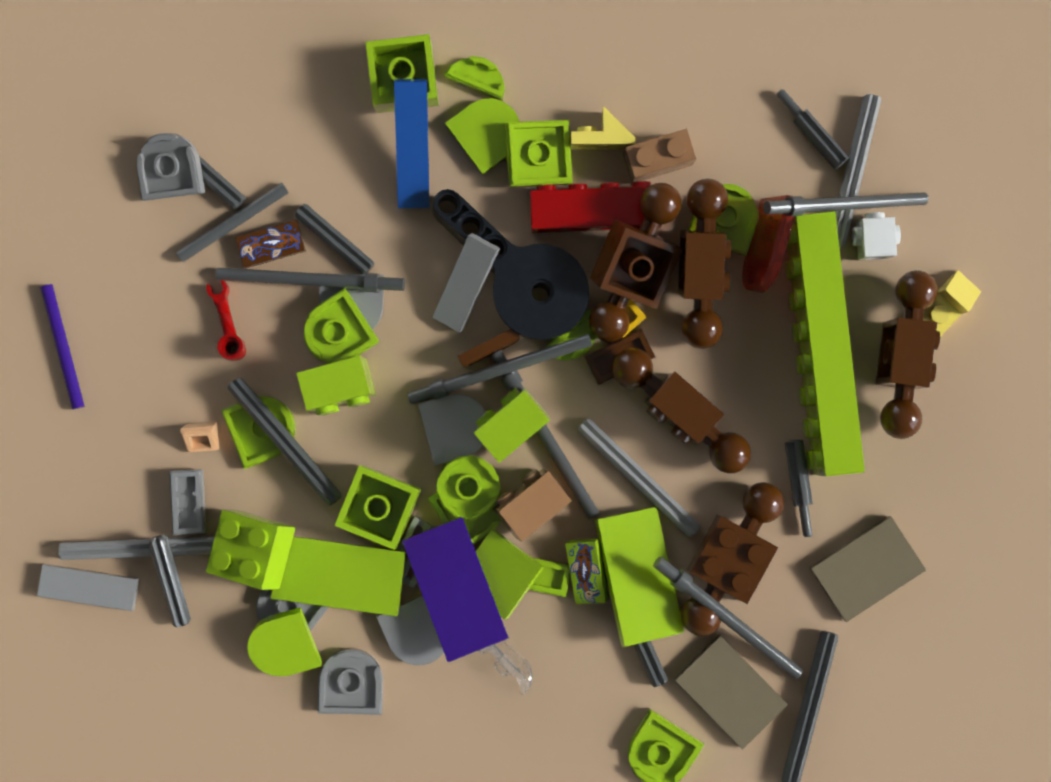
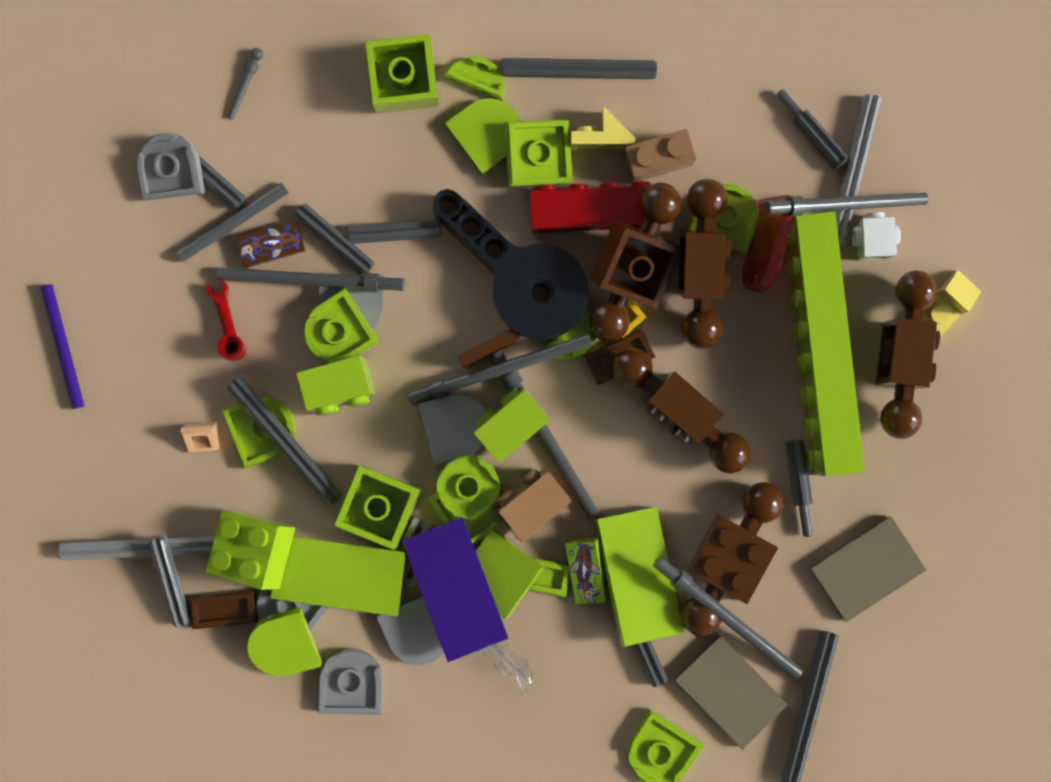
(88, 587): light grey tile -> none
(188, 502): light grey plate -> none
(223, 609): none -> reddish brown tile
(250, 68): none -> dark grey piece
(394, 231): none -> dark grey axle
(412, 143): blue tile -> none
(465, 282): light grey tile -> none
(578, 68): none -> dark grey axle
(639, 478): light grey axle -> none

